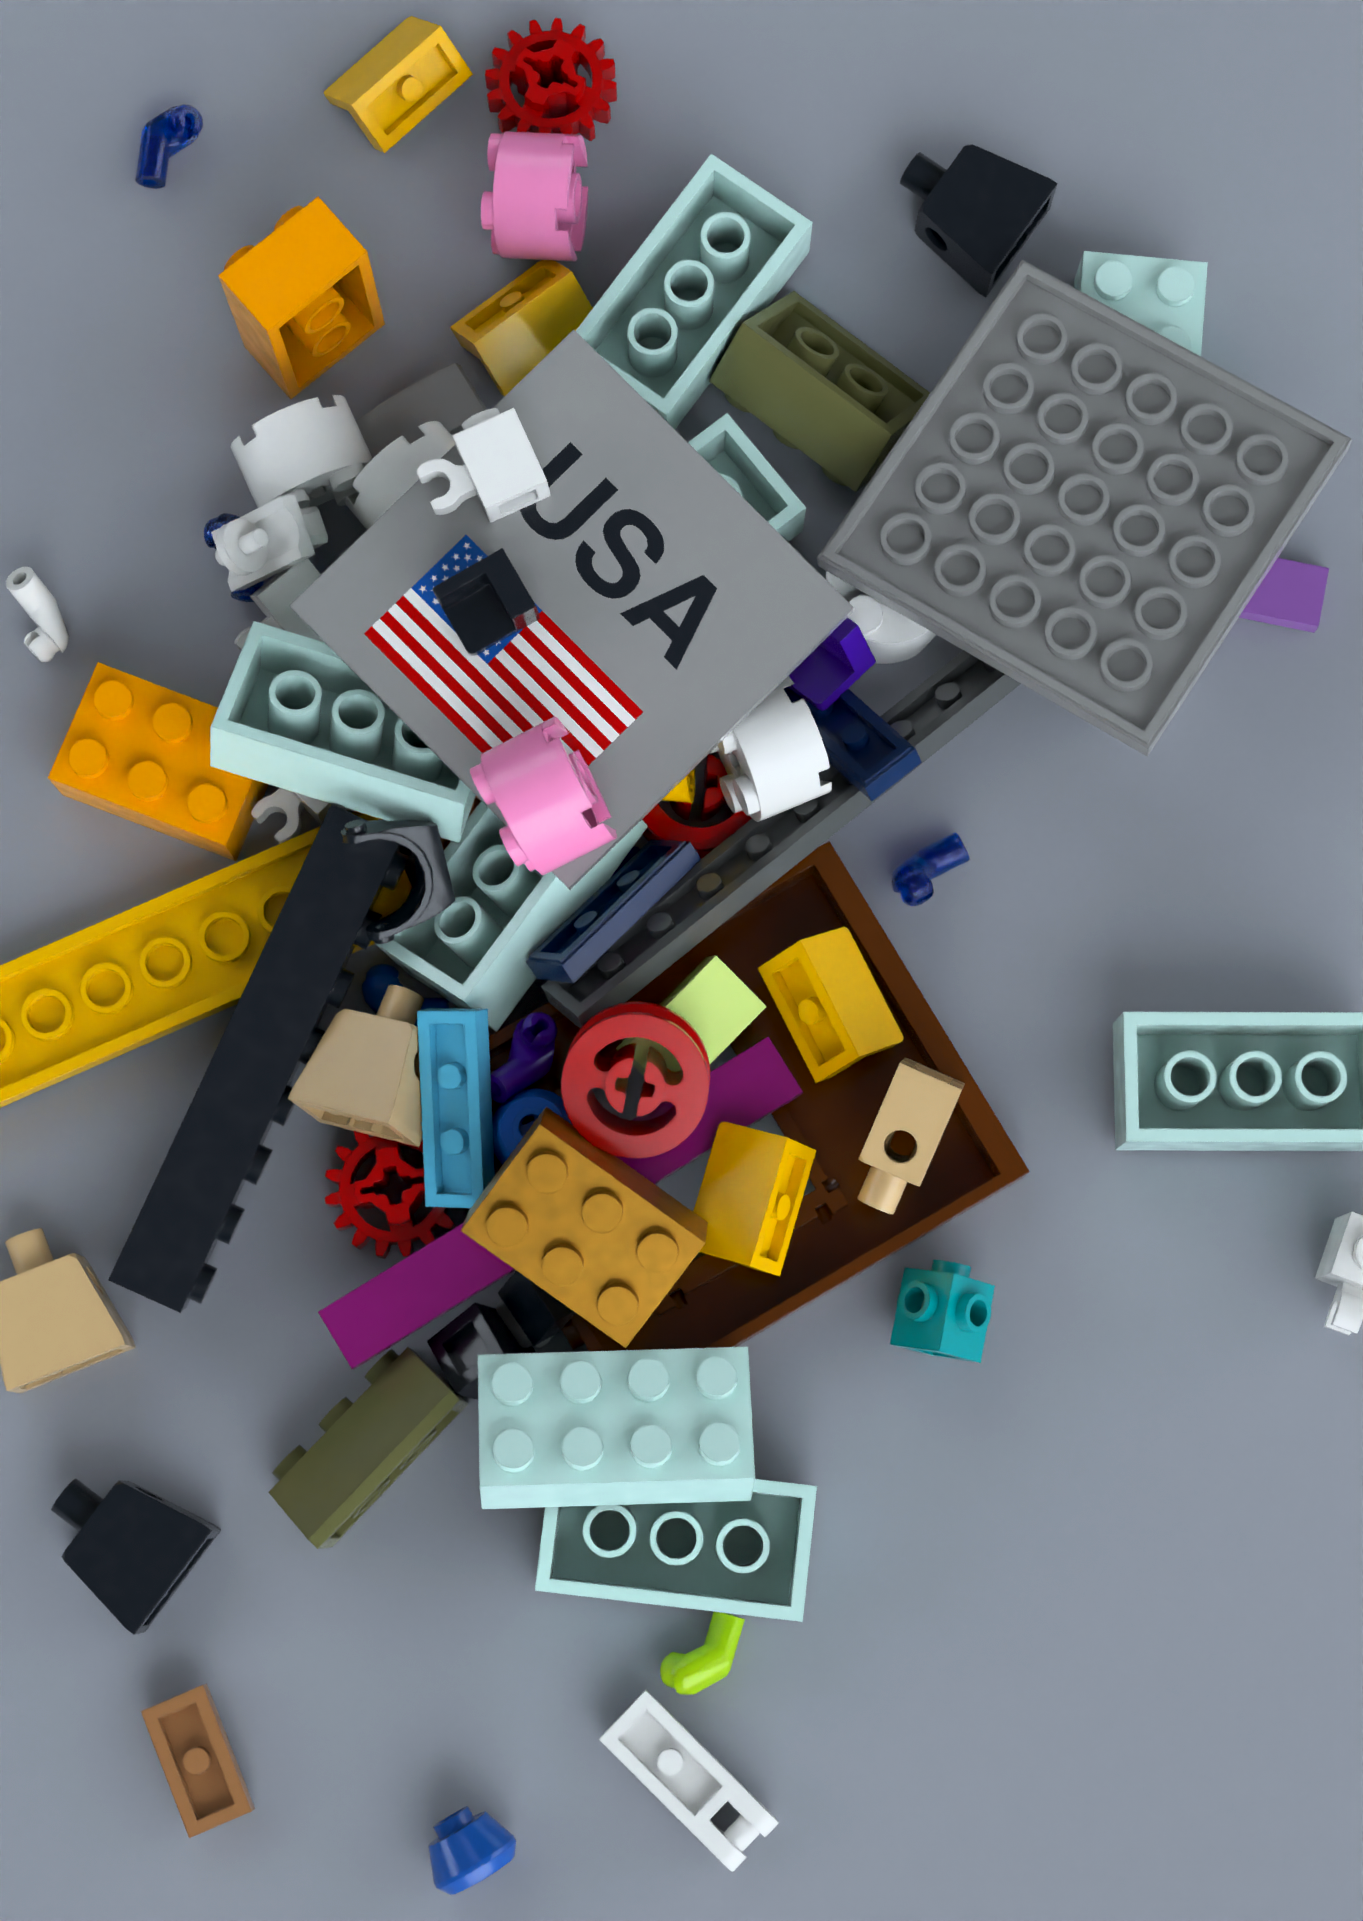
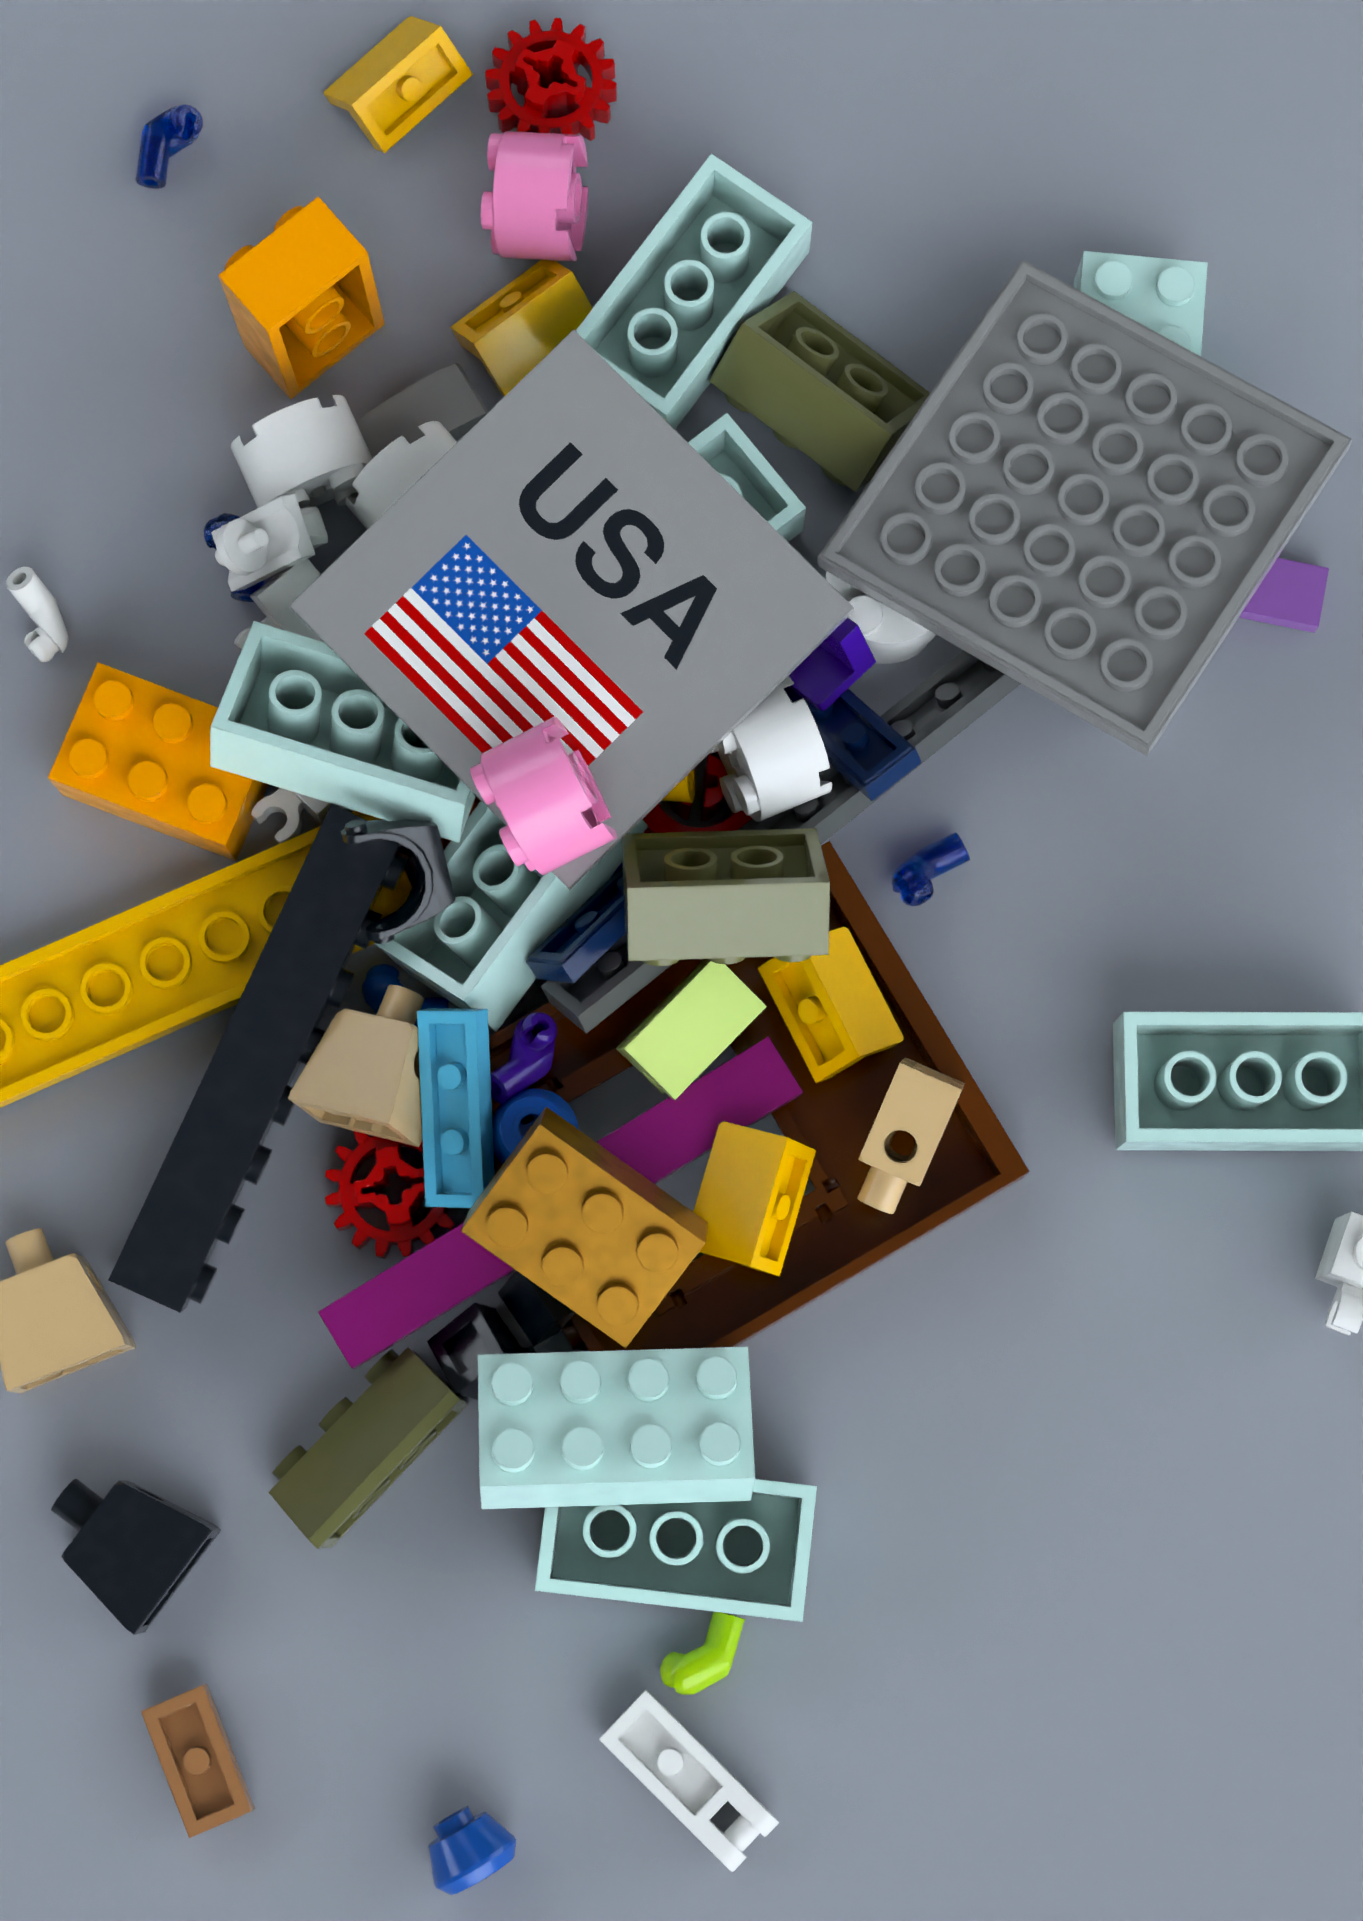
(486, 602): black panel -> none
(496, 467): white brick -> none
(589, 1070): red wheel -> none
(725, 896): none -> slope
(943, 1312): teal brick -> none
(977, 211): black torso -> none

